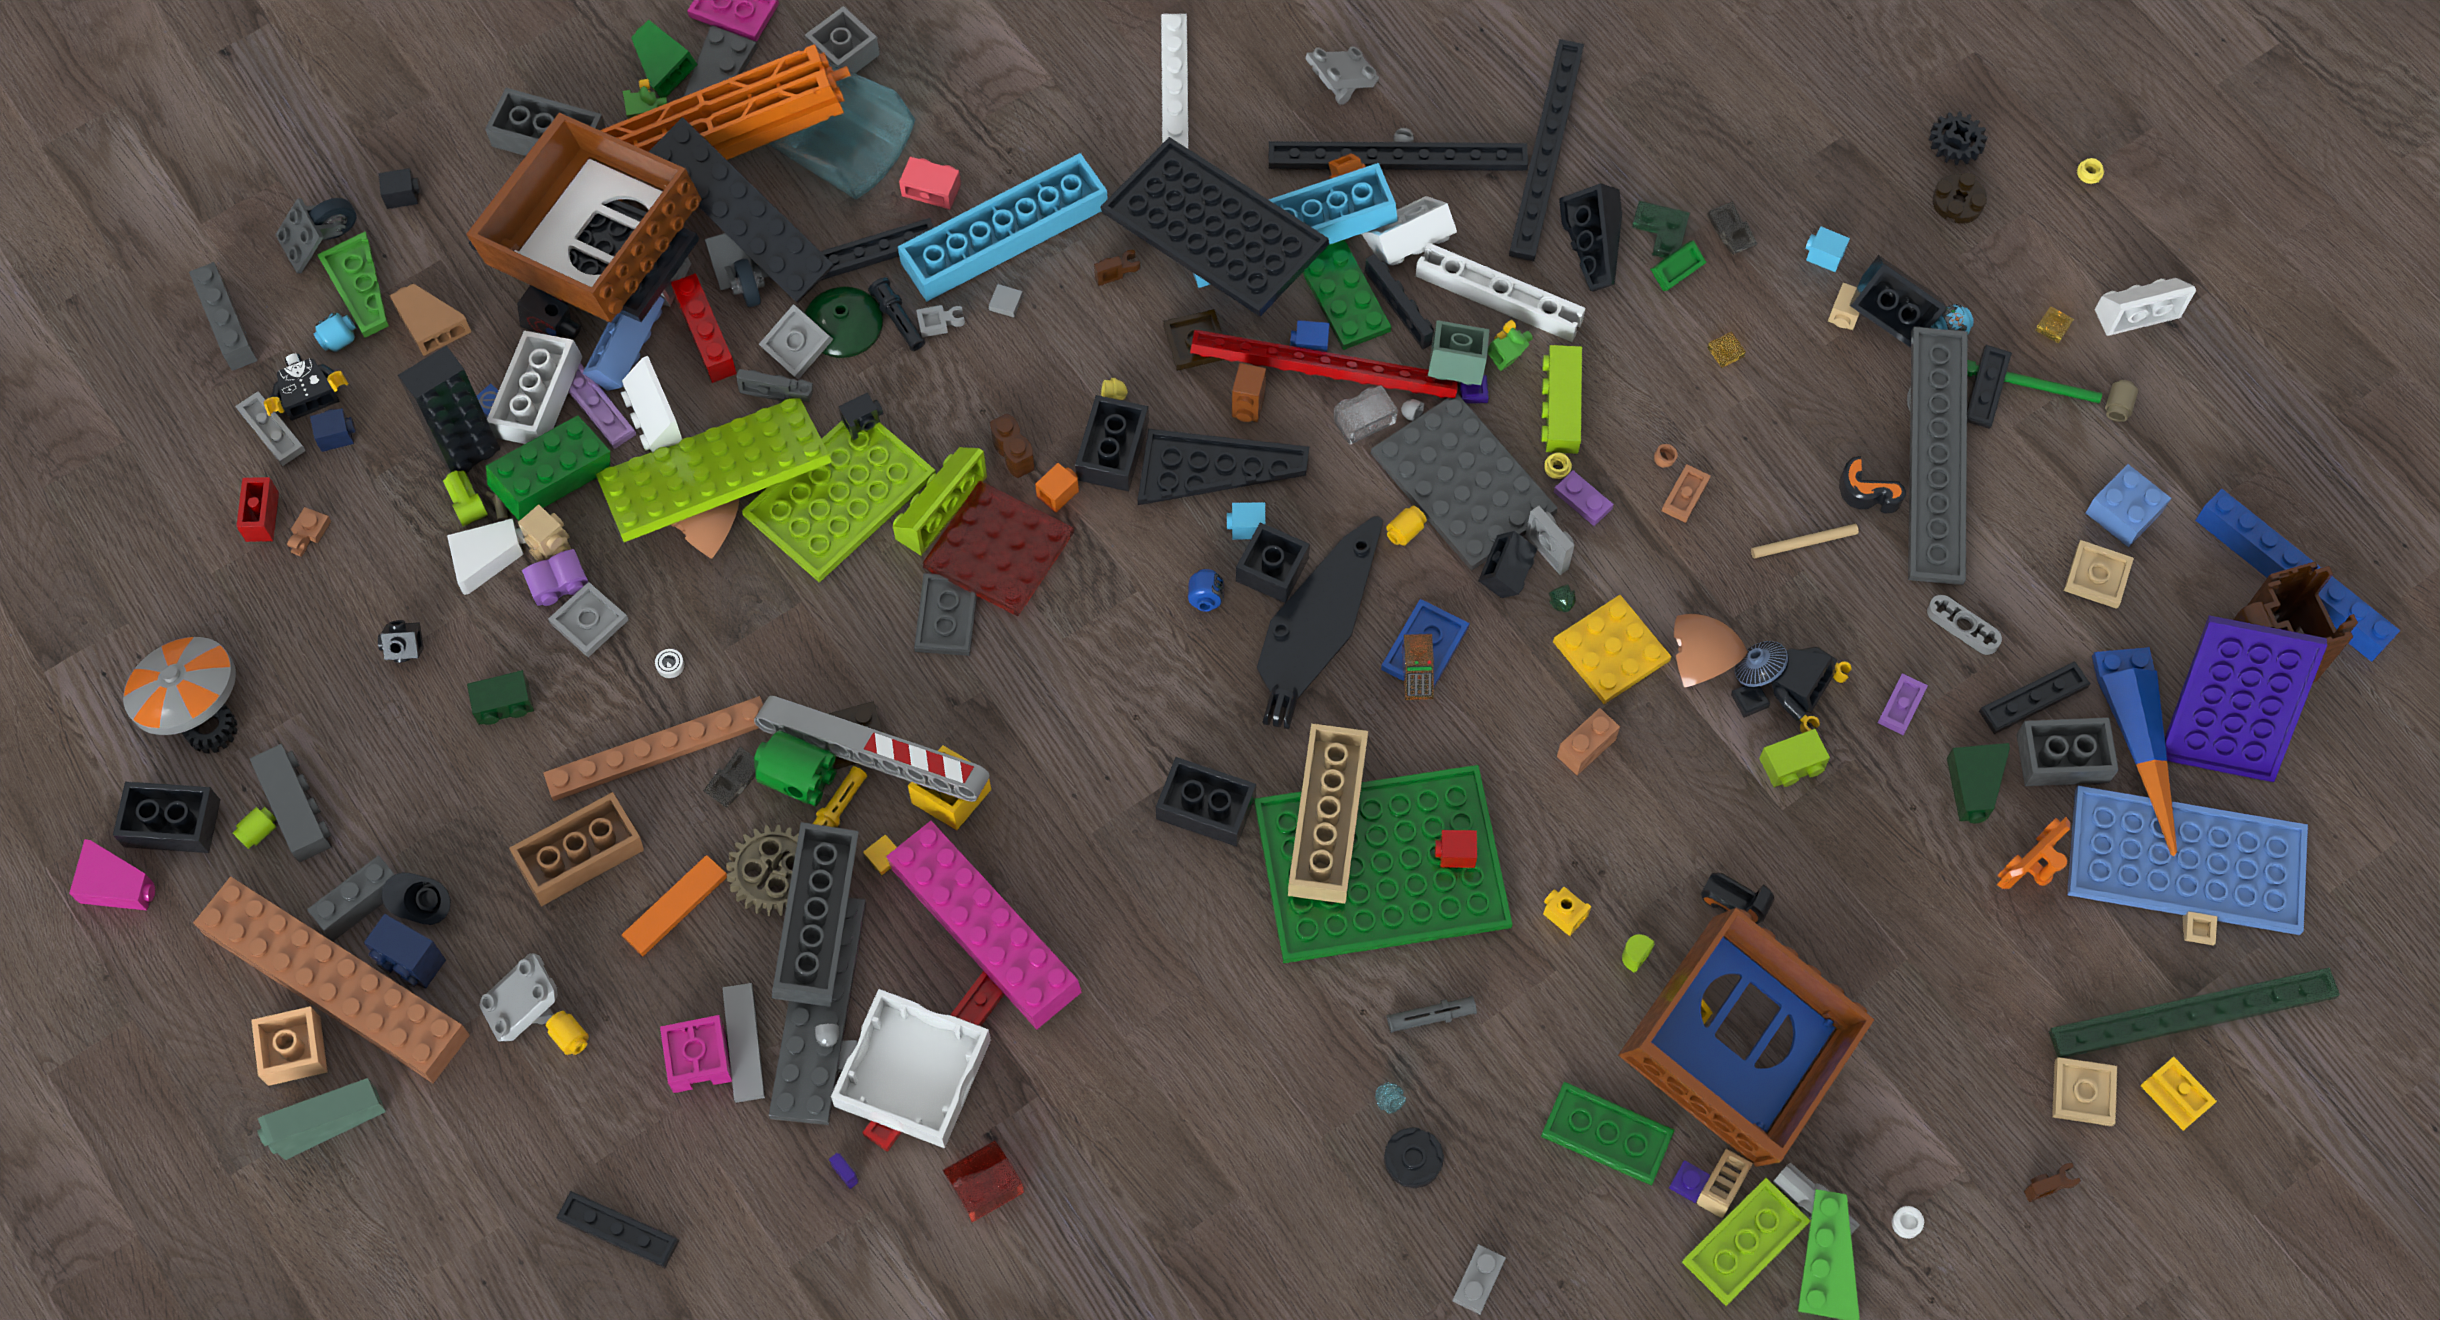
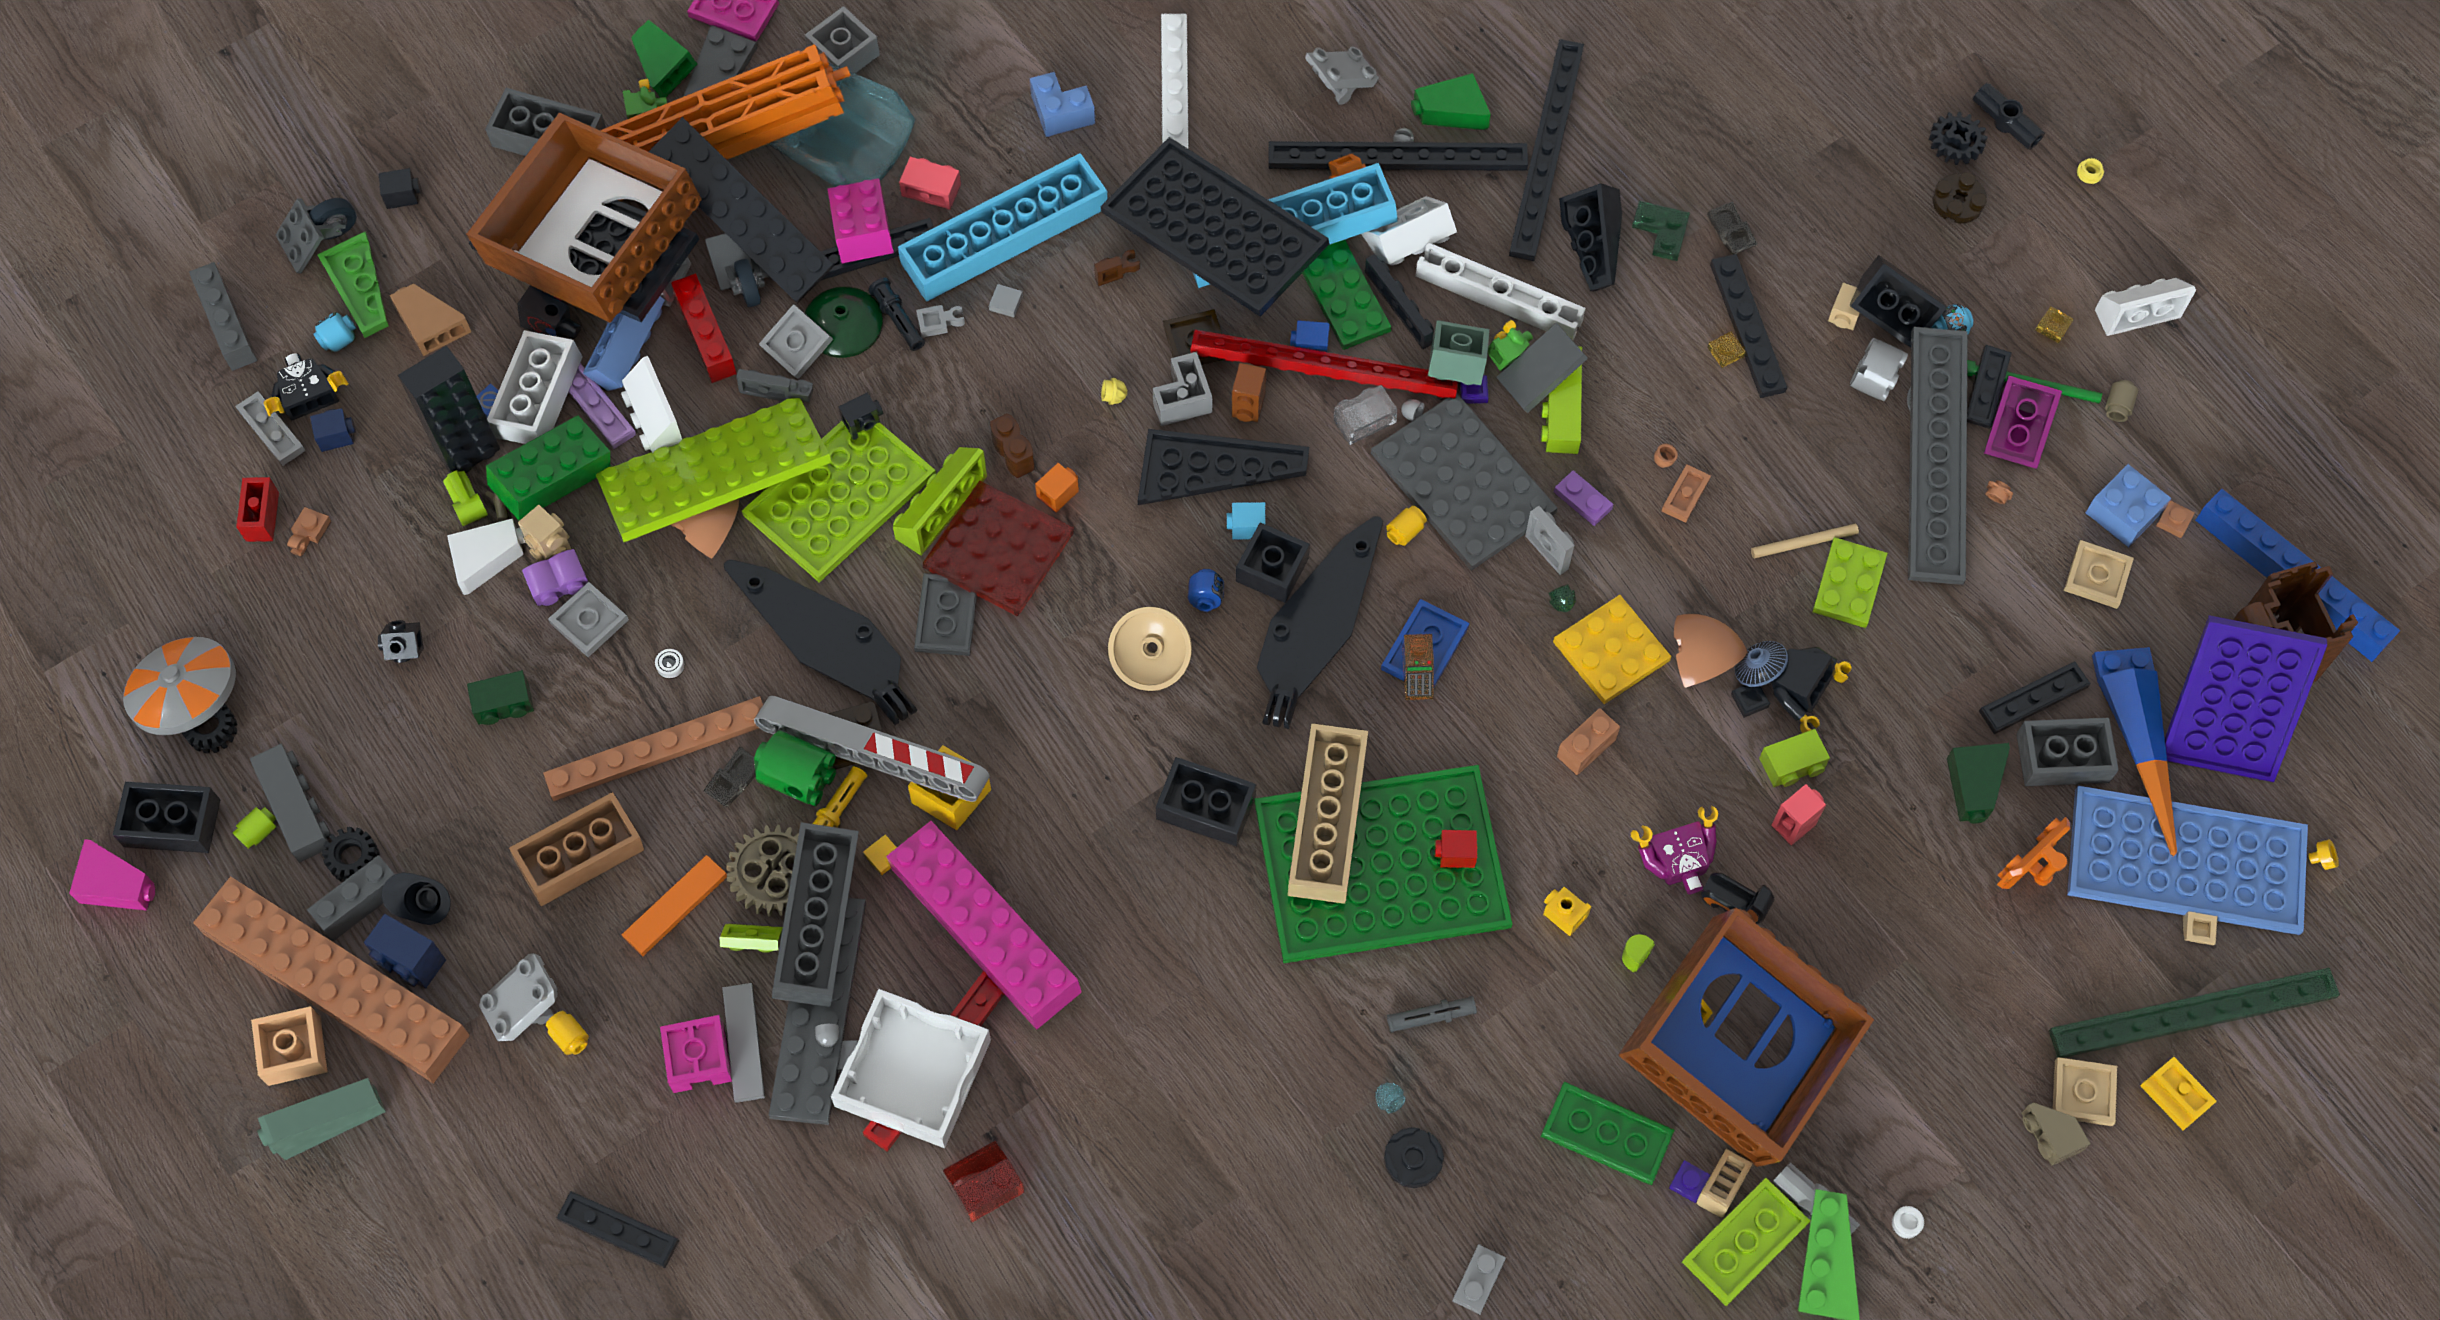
(343, 841): none -> black tyre
(751, 937): none -> lime plate
(827, 636): none -> black wing
(843, 1170): dark purple tile -> none
(860, 220): none -> dark pink brick
(1059, 109): none -> medium blue brick
(1112, 443): black brick -> none
(1134, 660): none -> tan dish
(1187, 395): none -> light grey brick
(1452, 104): none -> green slope
(1508, 564): black brick -> none
(1542, 367): none -> dark grey tile
(1557, 459): light yellow plate -> none
(1678, 265): green tile -> none
(1680, 852): none -> magenta torso
(1748, 326): none -> black plate
(1799, 814): none -> coral brick
(1826, 248): medium azure brick -> none
(1849, 582): none -> lime plate
(1868, 493): black animal -> none
(1878, 369): none -> light grey brick
(1902, 704): medium lavender plate -> none
(1962, 613): light grey beam -> none
(1999, 492): none -> nougat plate
(2008, 116): none -> black piece
(2022, 422): none -> magenta slope
(2044, 1185): reddish brown plate -> none
(2056, 1132): none -> dark tan slope
(2175, 519): none -> nougat plate
(2325, 854): none -> yellow tile

